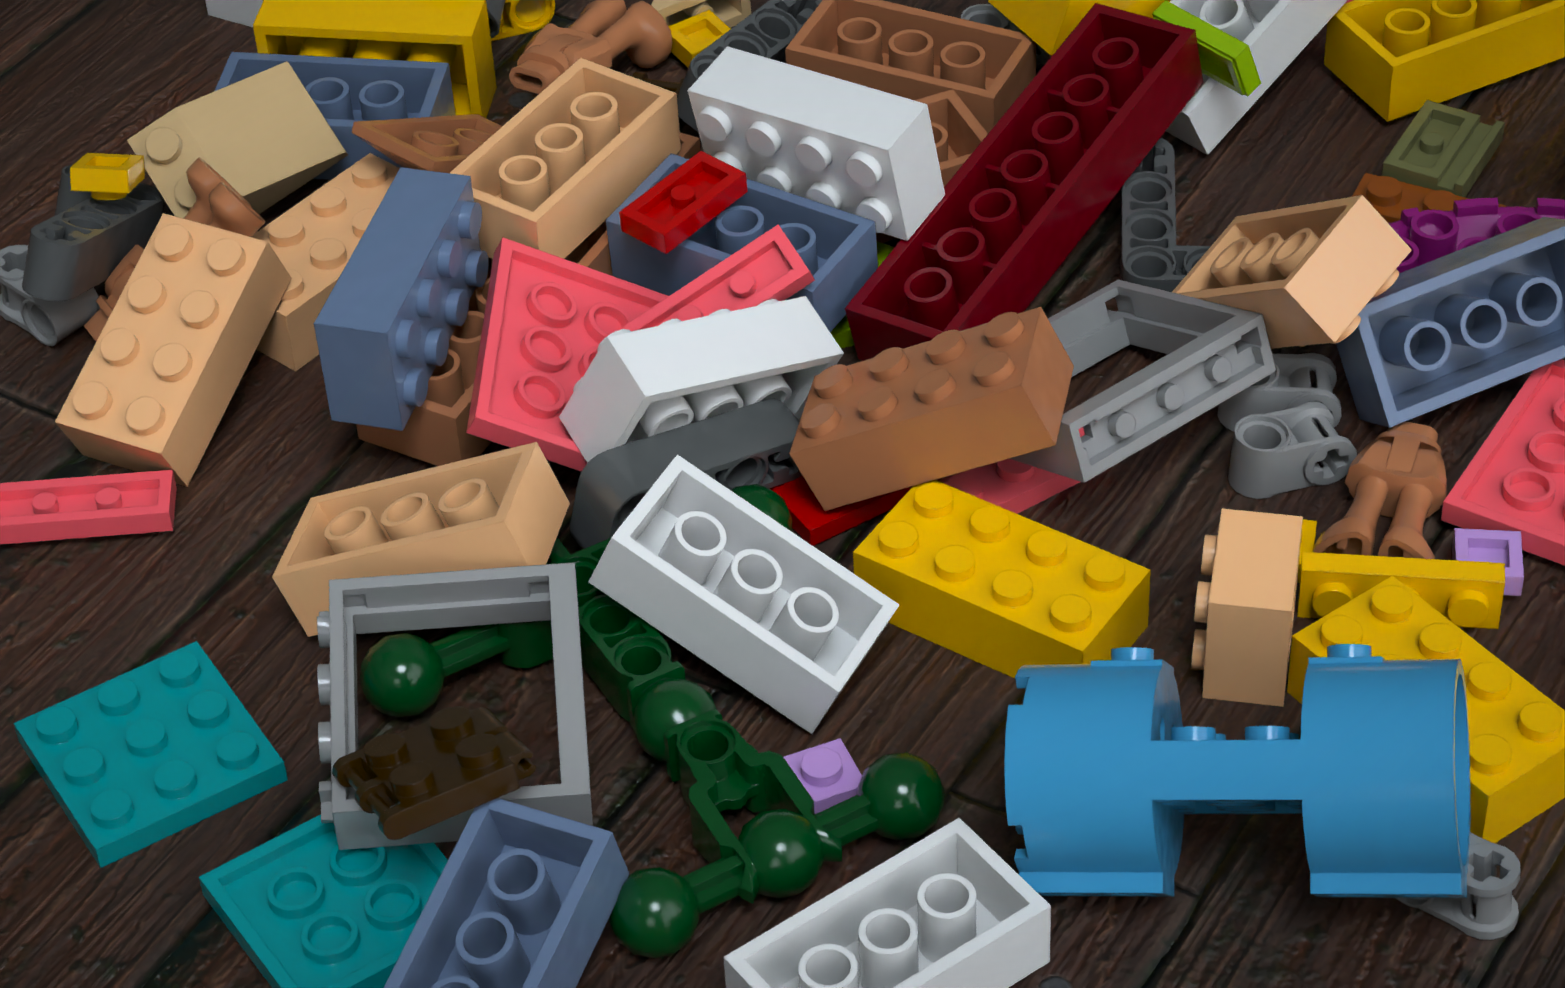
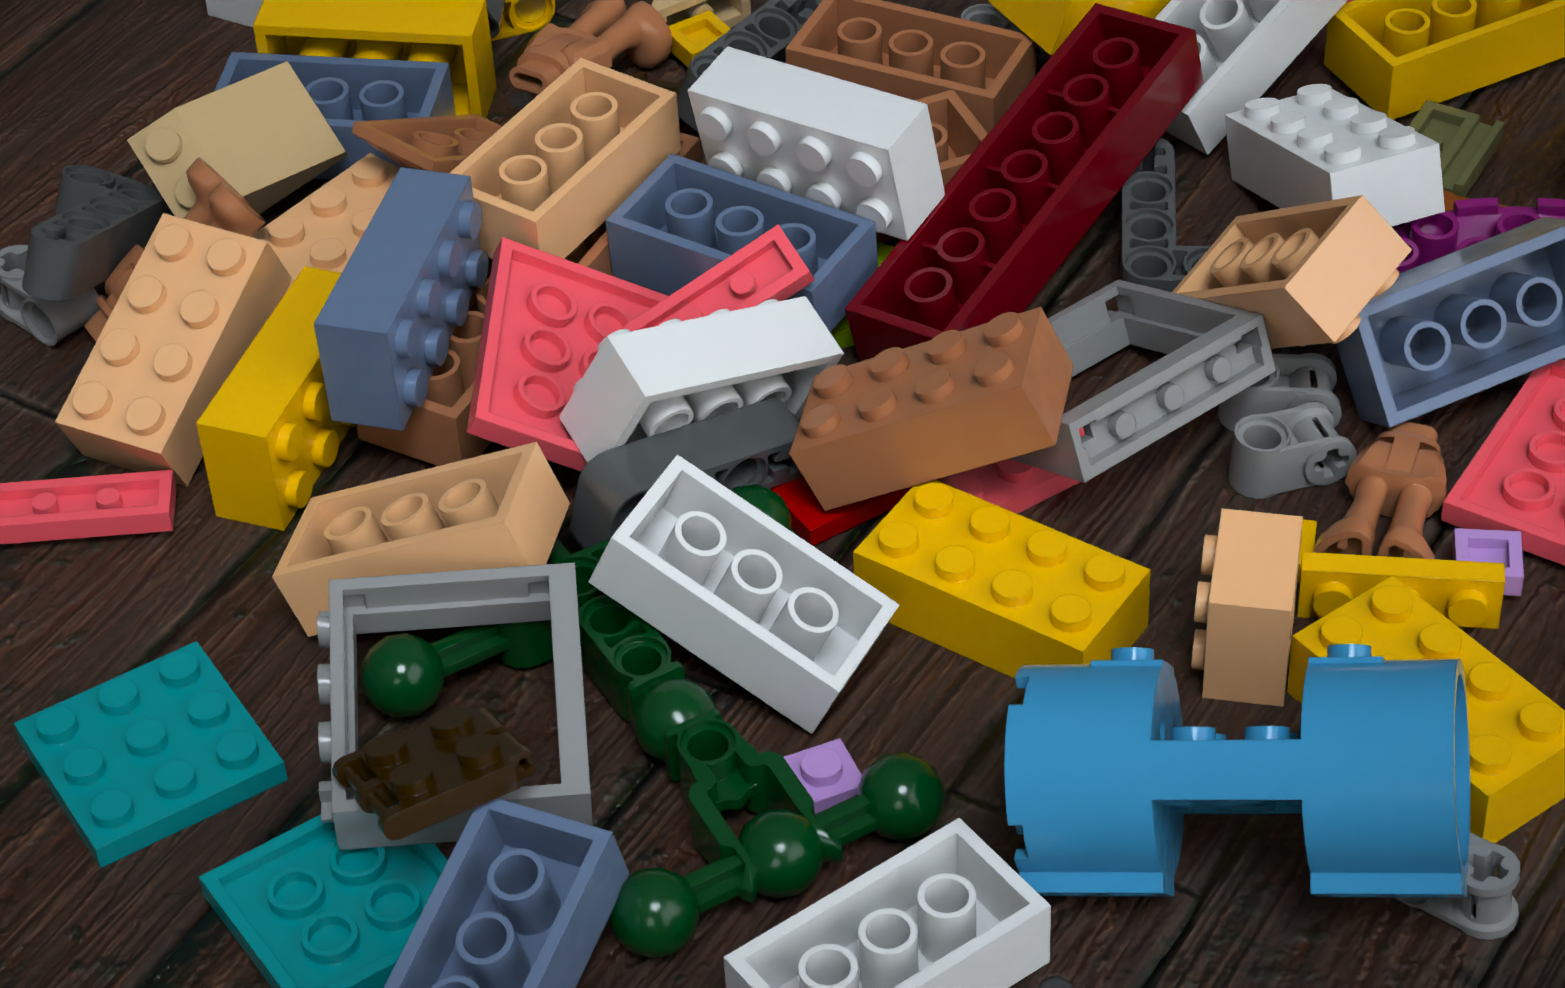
(107, 175): yellow plate -> none
(271, 418): none -> yellow brick
(683, 202): red plate -> none
(1220, 54): lime tile -> none
(1333, 149): none -> white brick

